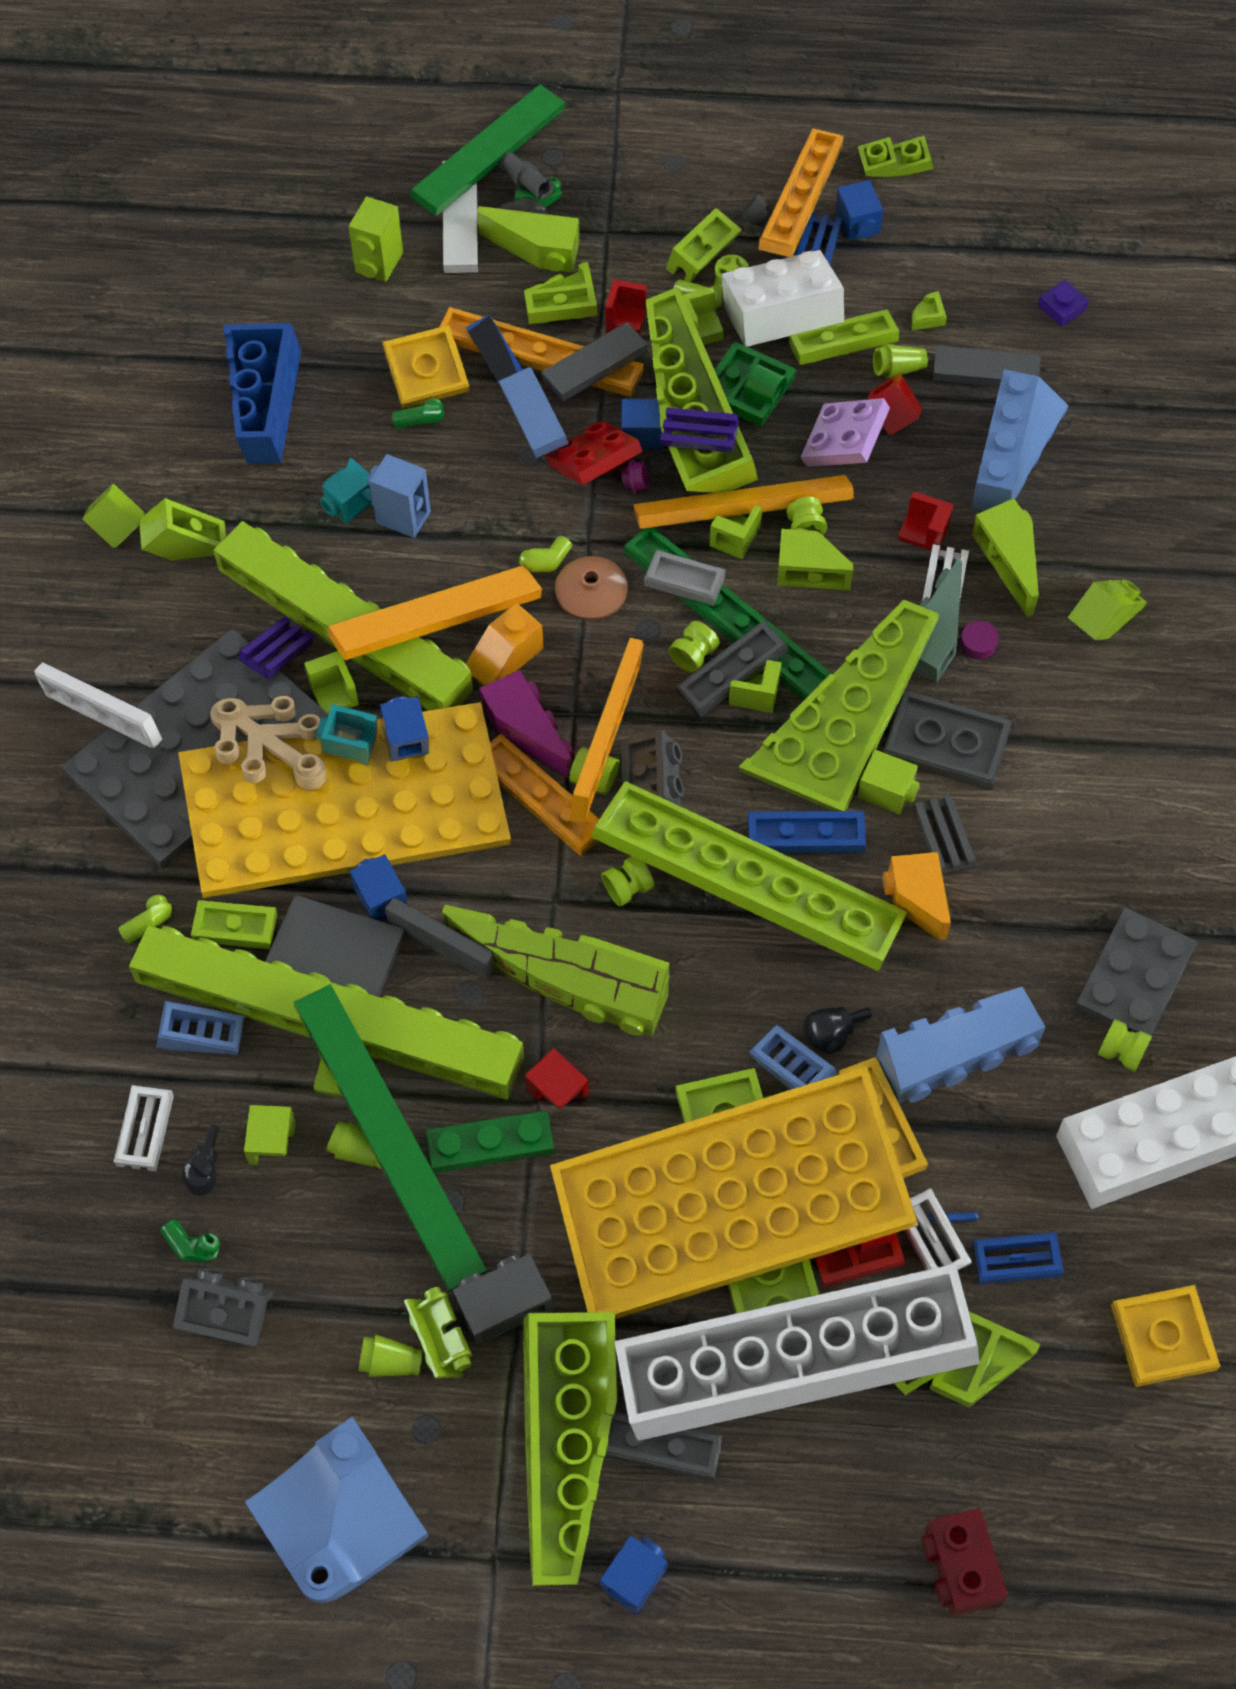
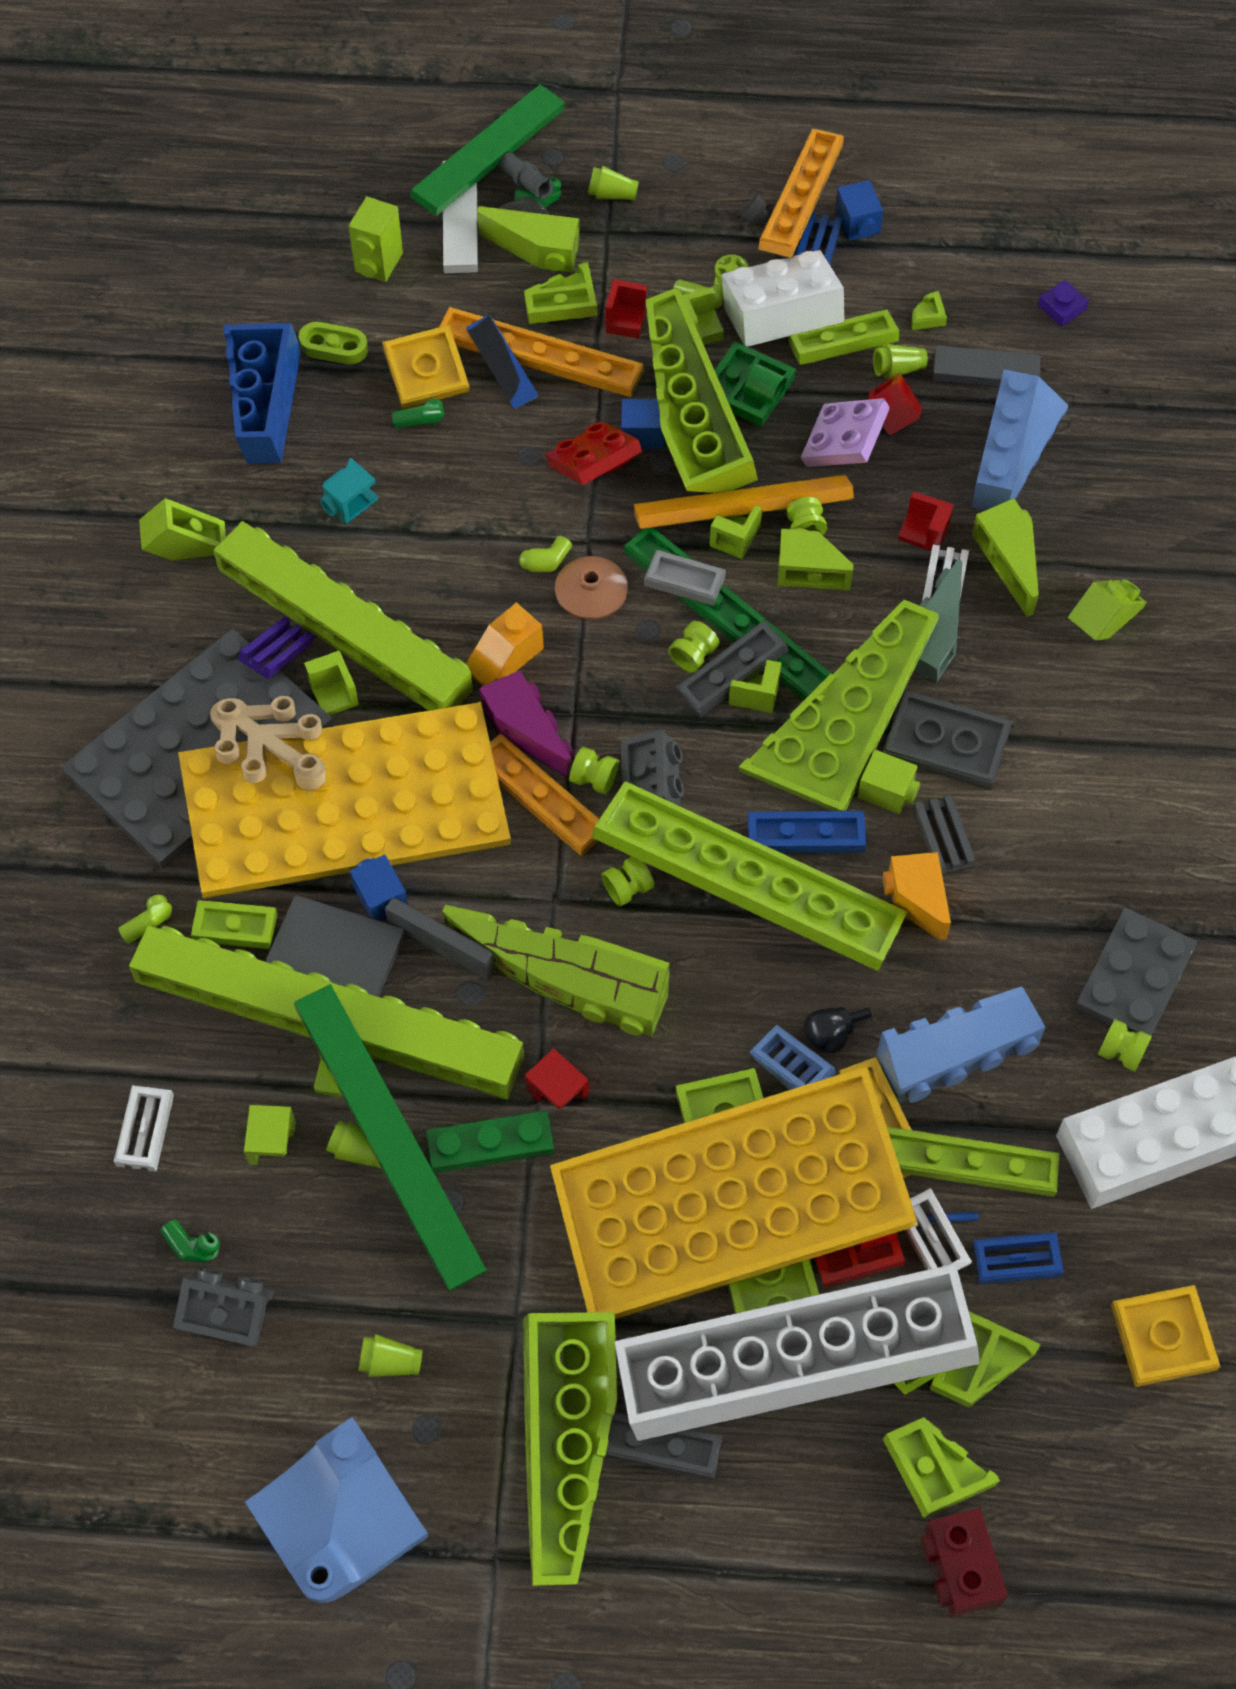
(98, 705): white tile -> none
(113, 516): lime panel -> none
(189, 1014): medium blue slope -> none
(199, 1170): black piece -> none
(337, 343): none -> lime plate
(348, 733): teal window -> none
(399, 495): medium blue brick -> none
(404, 728): blue brick -> none
(433, 612): light orange tile -> none
(444, 1351): lime hinge -> none
(501, 1298): dark grey brick -> none
(533, 412): medium blue tile -> none
(594, 362): dark grey tile -> none
(606, 731): light orange tile -> none
(612, 185): none -> lime cone
(634, 1573): blue brick -> none
(635, 476): magenta plate -> none
(702, 244): lime hinge -> none
(702, 424): dark purple tile -> none
(889, 160): lime slope -> none
(935, 1467): none -> lime wing
(976, 1162): none -> lime tile
(979, 639): magenta tile -> none

